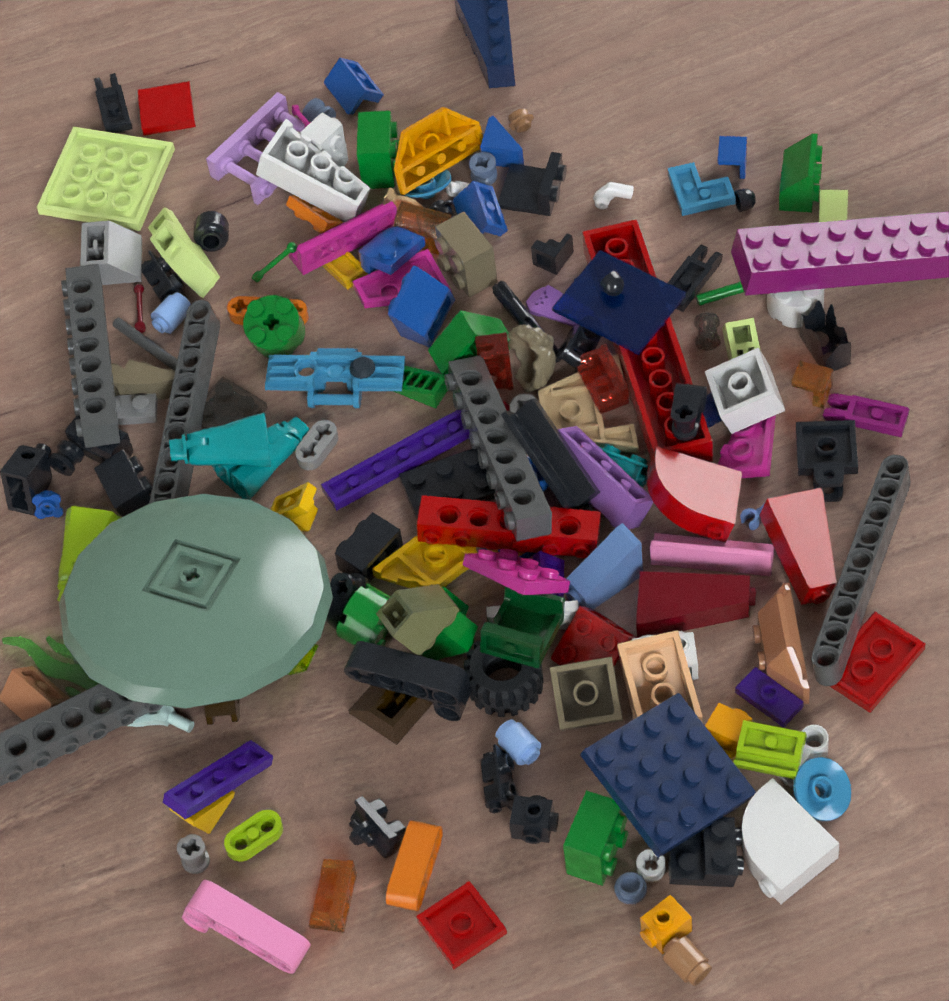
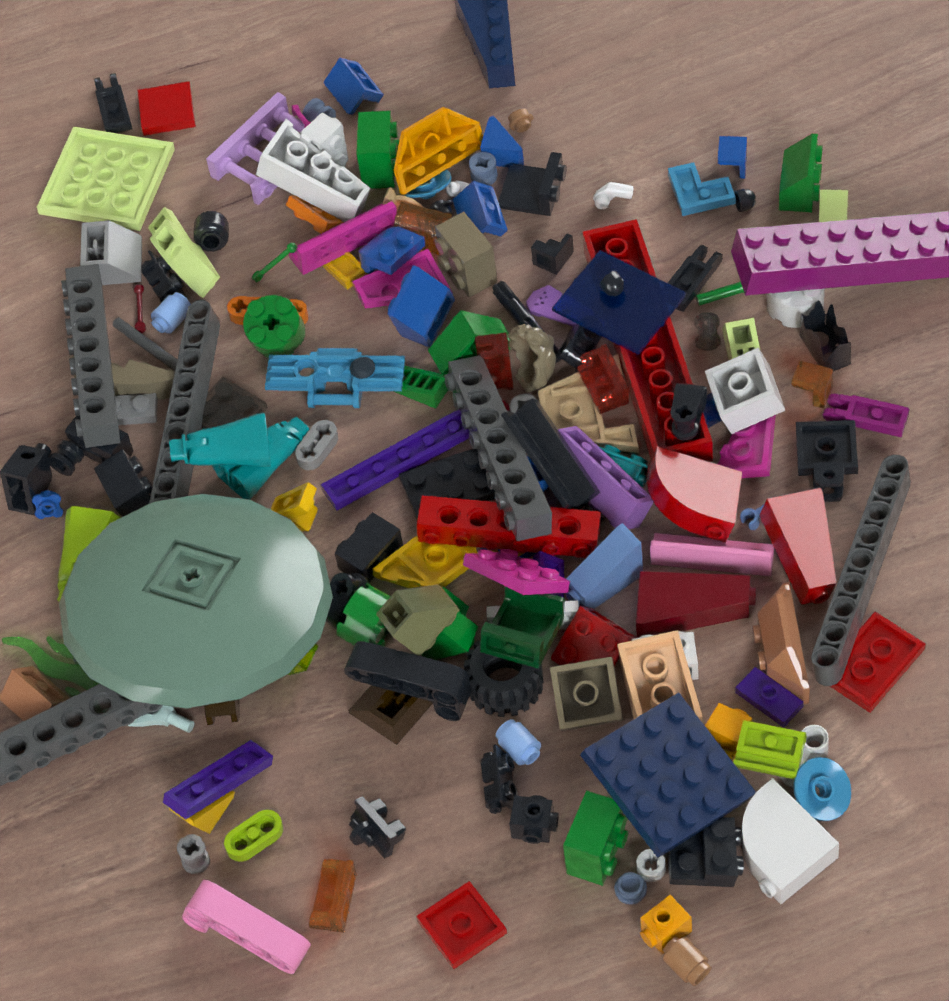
(414, 865): orange beam -> none

